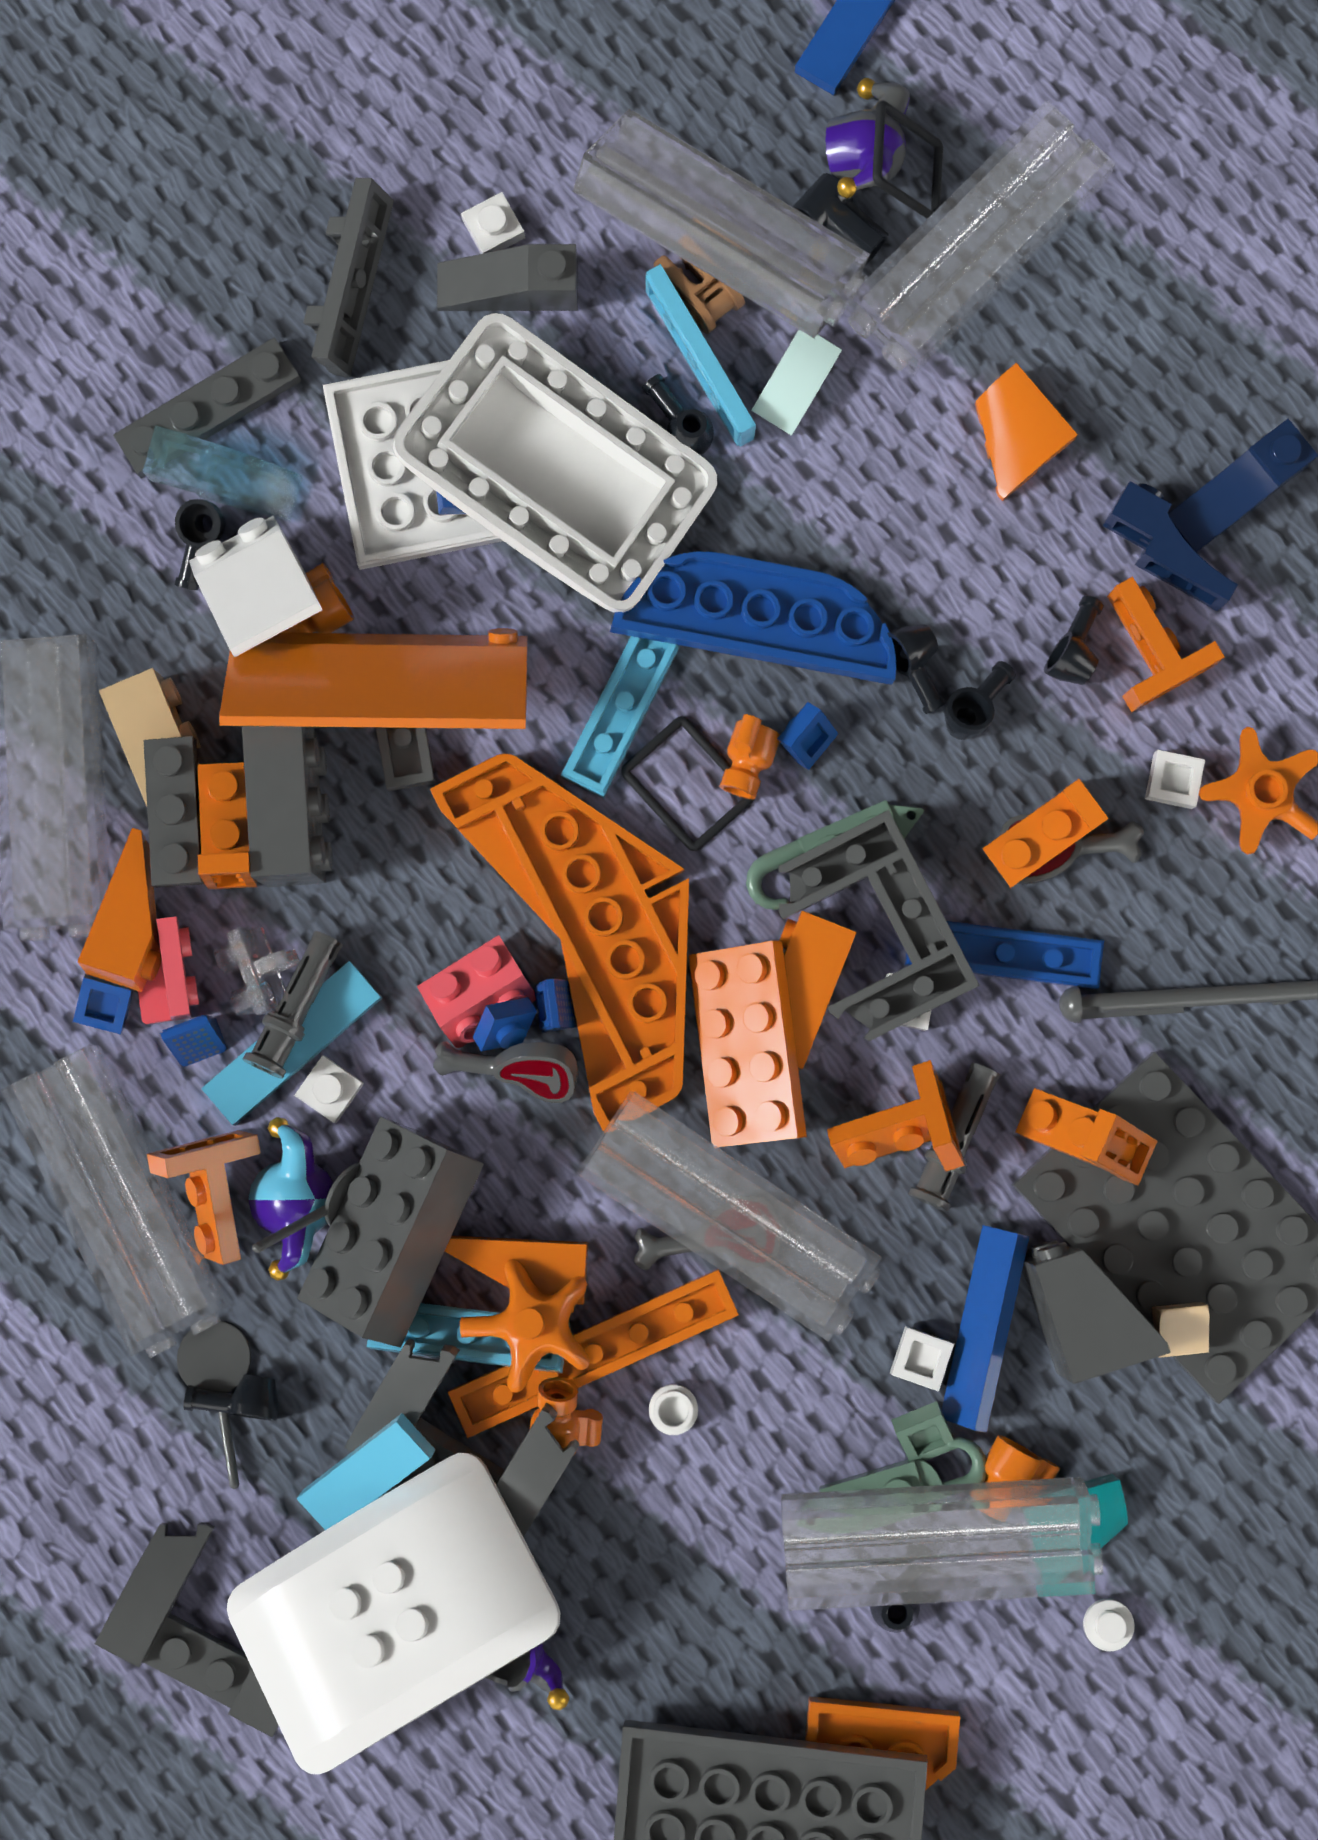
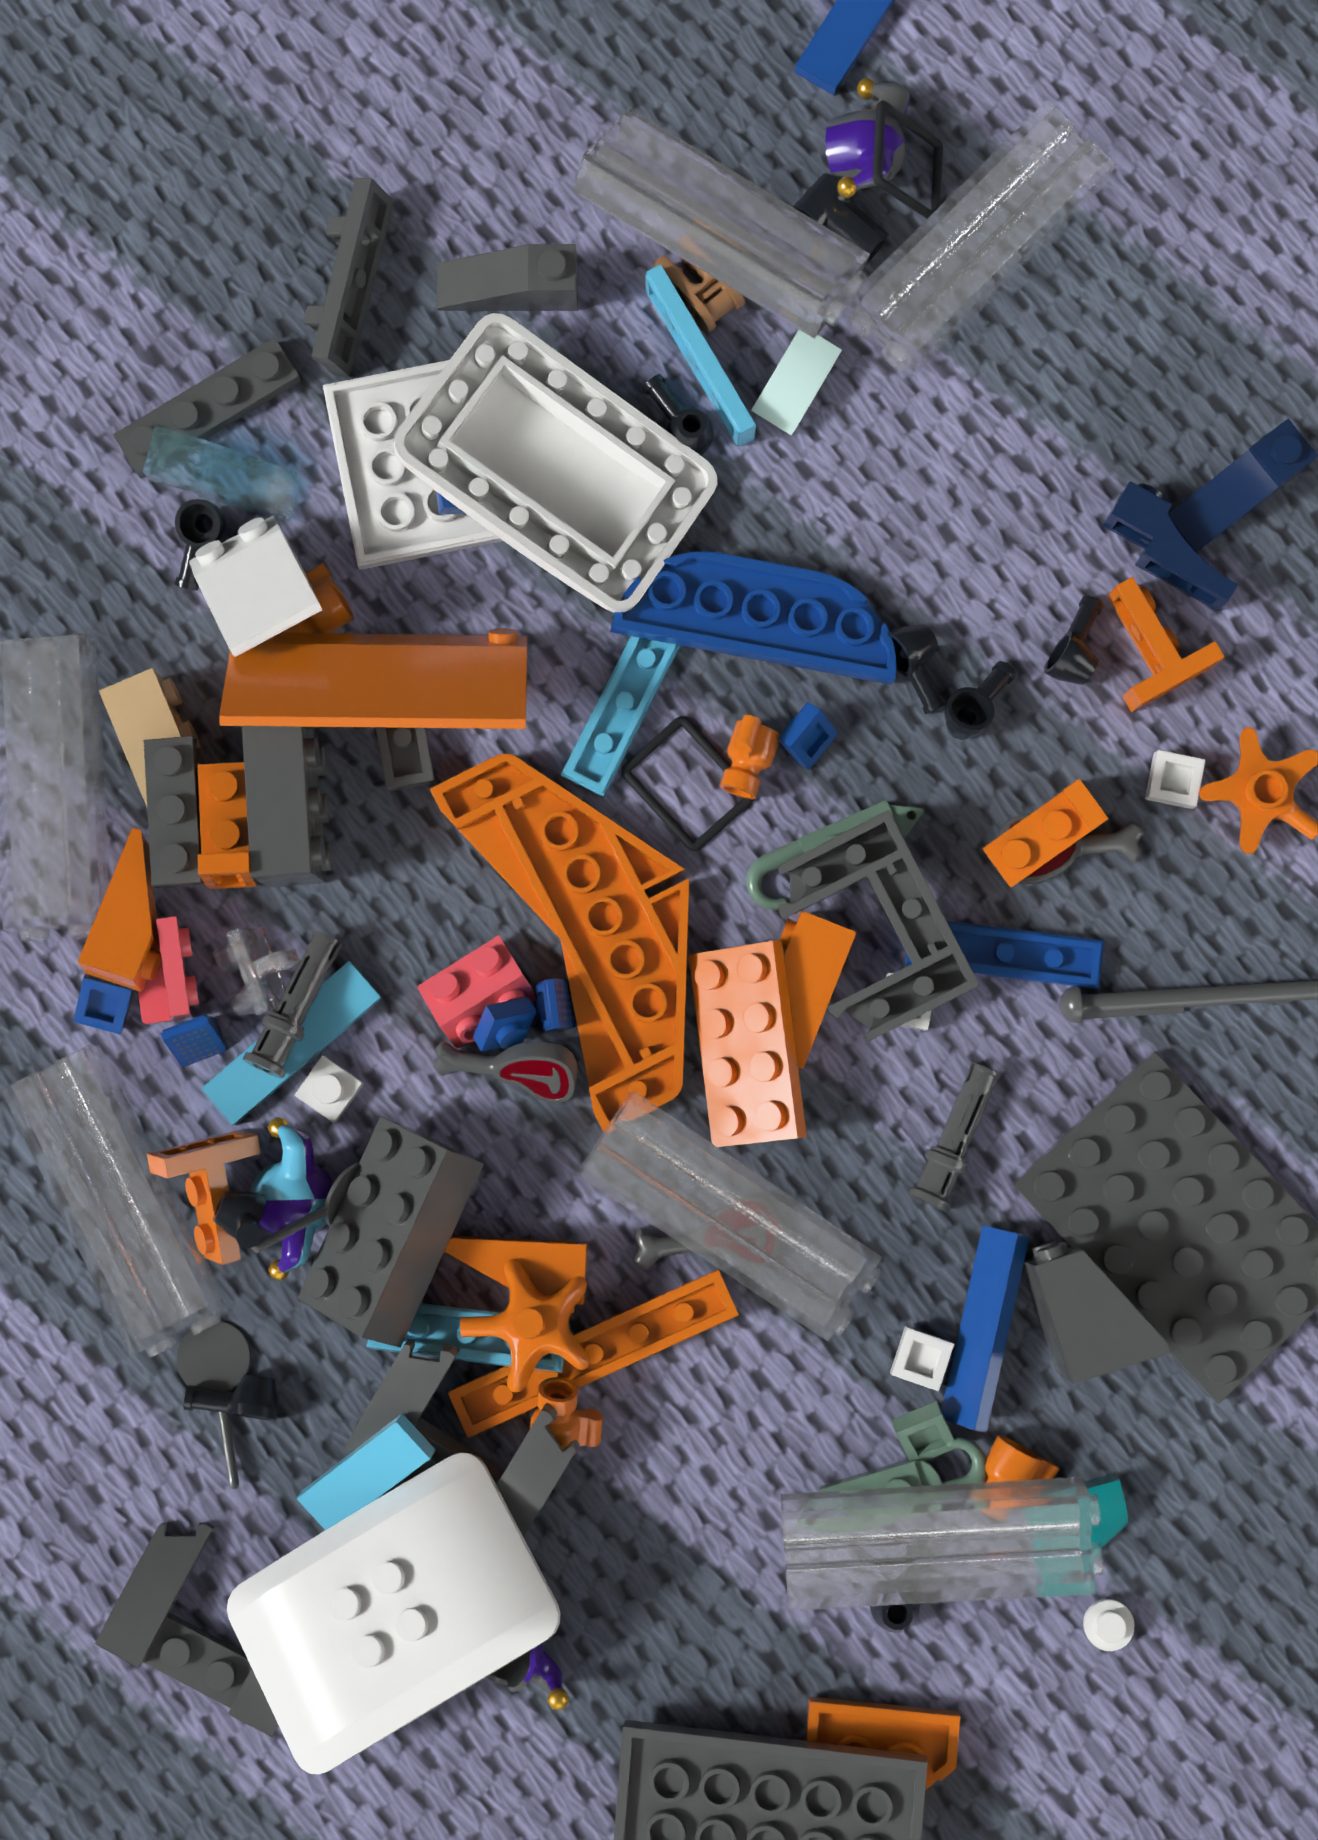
(239, 1216): none -> black bar
(493, 224): white plate -> none
(673, 1409): white plate -> none
(902, 1127): orange bracket -> none
(1019, 429): orange slope -> none
(1087, 1135): orange bracket -> none
(1183, 1327): tan slope -> none

